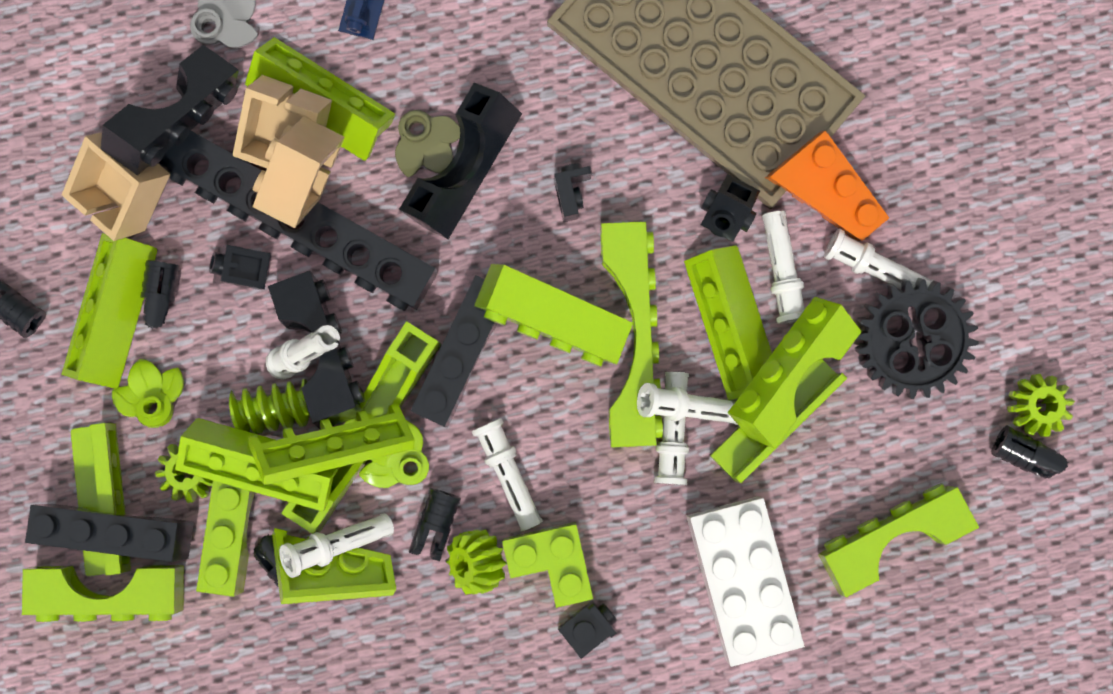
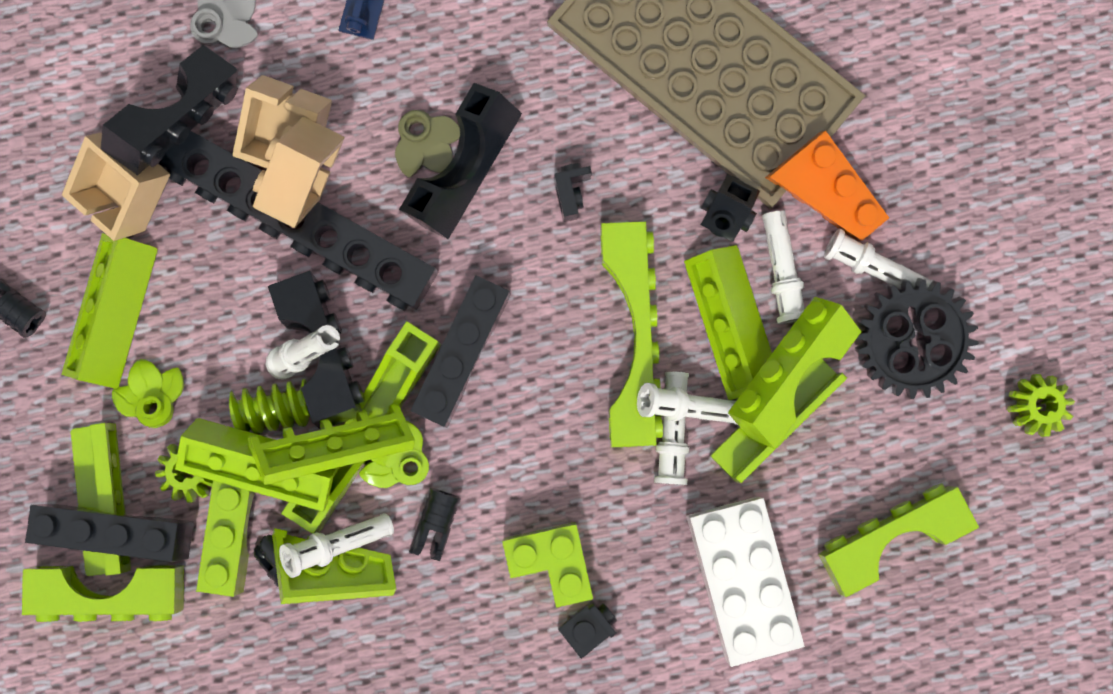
(157, 304): black hinge -> none
(239, 267): black bracket -> none
(351, 111): lime panel -> none
(475, 562): lime gear -> none
(501, 457): white pin -> none
(553, 314): lime brick -> none
(1028, 453): black hinge -> none

